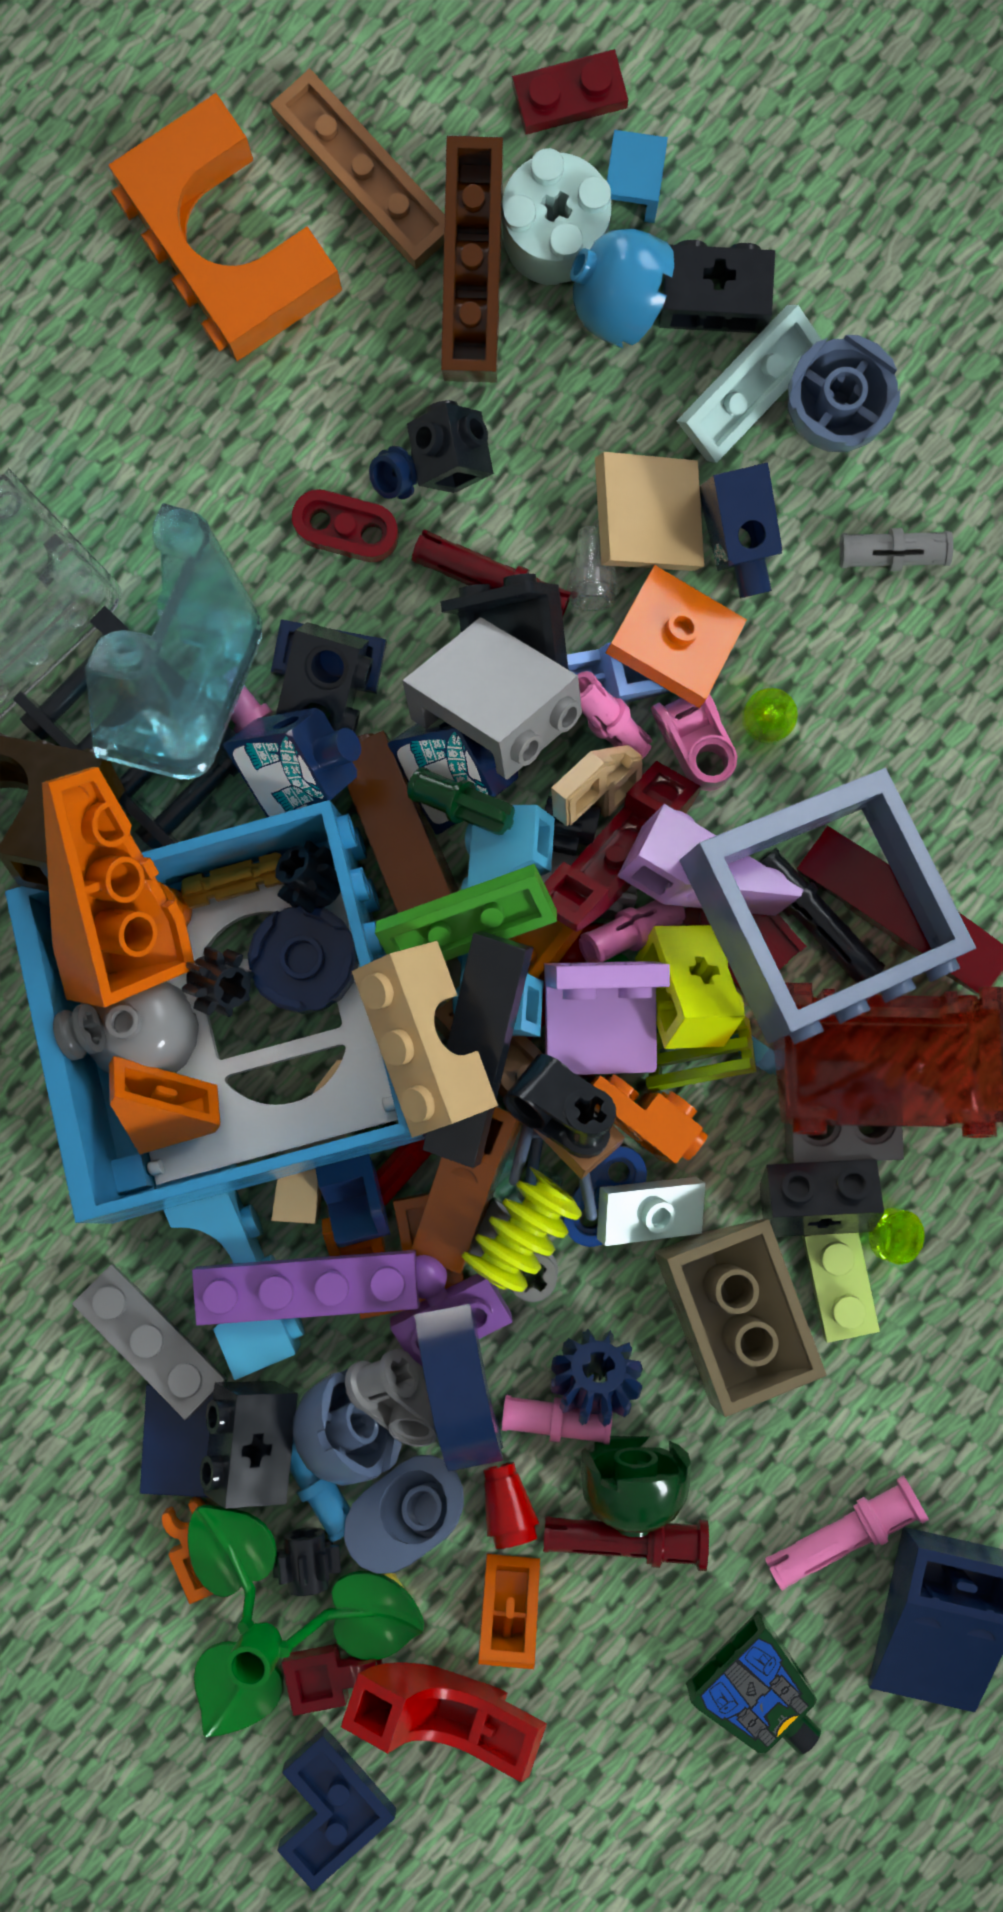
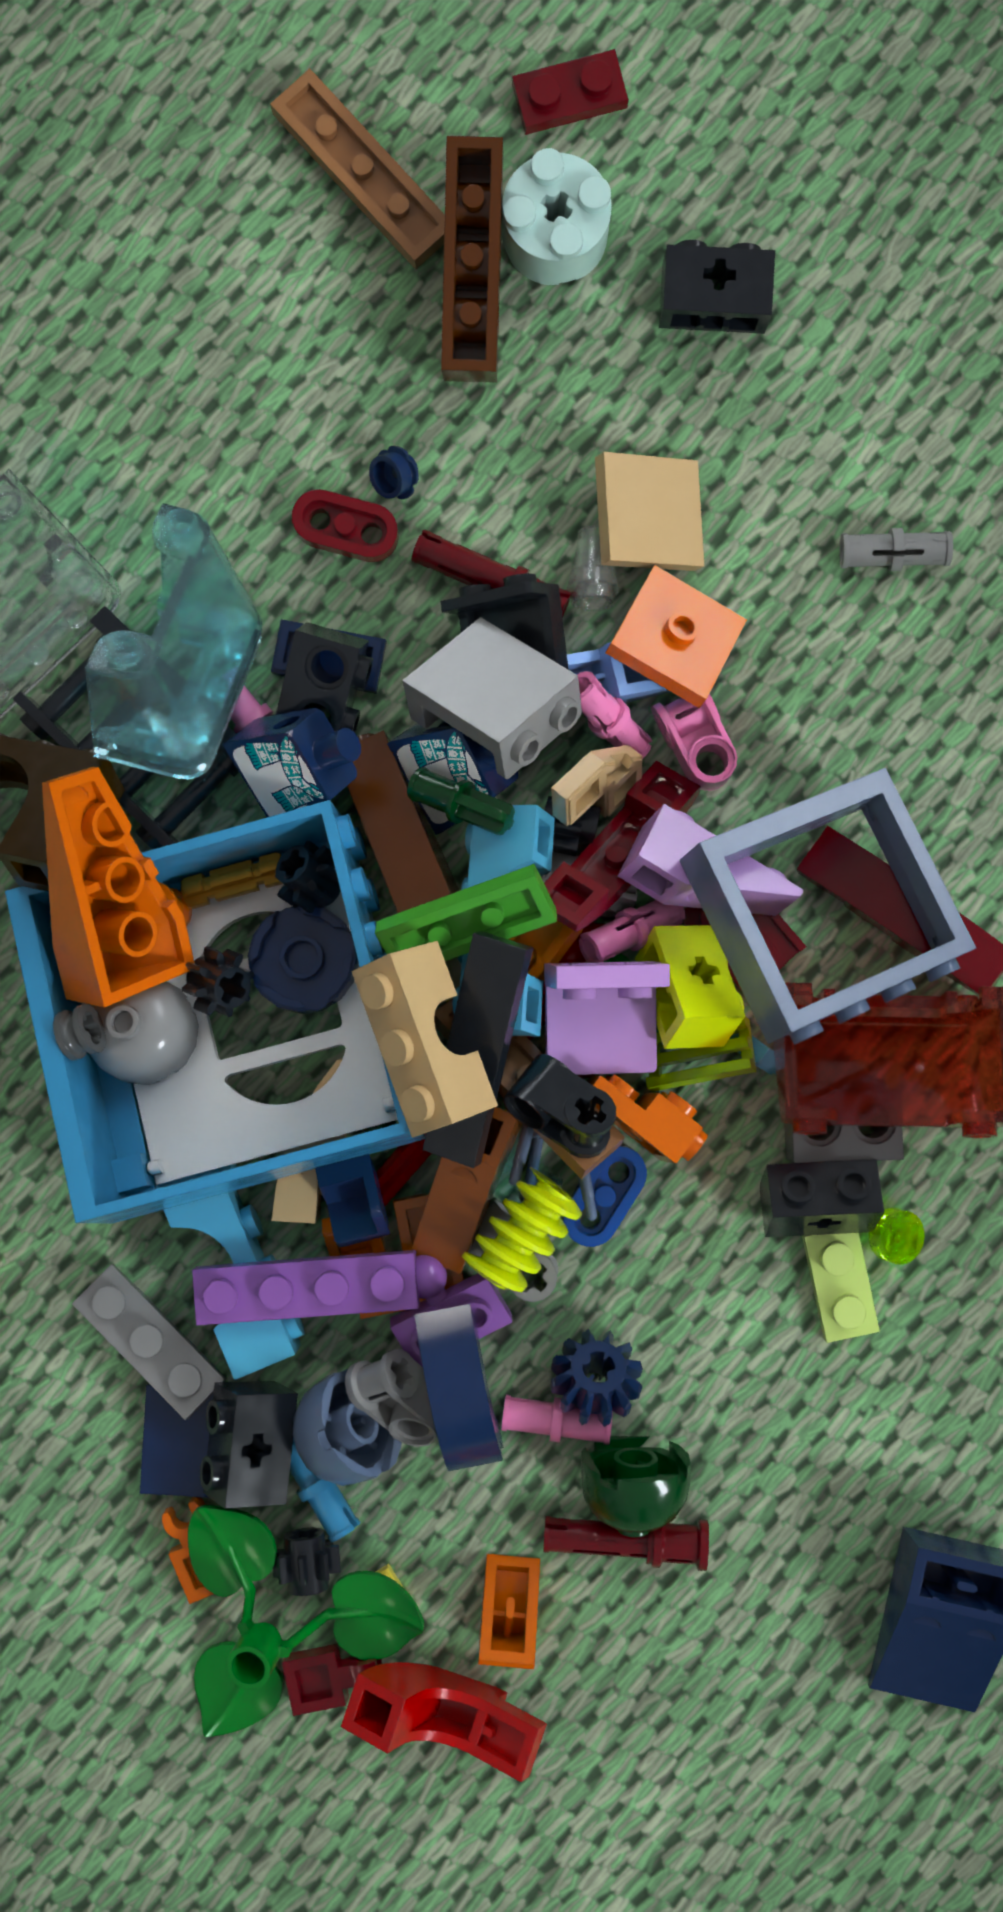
(161, 1105): orange slope -> none
(162, 185): orange arch -> none
(345, 1812): dark blue plate -> none
(404, 1515): sand blue piece -> none
(449, 447): black brick -> none
(508, 1508): red cone -> none
(620, 284): dark azure cylinder -> none
(637, 169): dark azure panel -> none
(650, 1210): light aqua plate -> none
(740, 1315): dark tan slope -> none
(747, 502): dark blue torso -> none
(749, 384): light aqua plate -> none
(757, 1690): torso -> none
(769, 715): clear neon green tile -> none
(825, 924): black pin -> none
(843, 393): sand blue cylinder -> none
(868, 1523): bright pink pin -> none

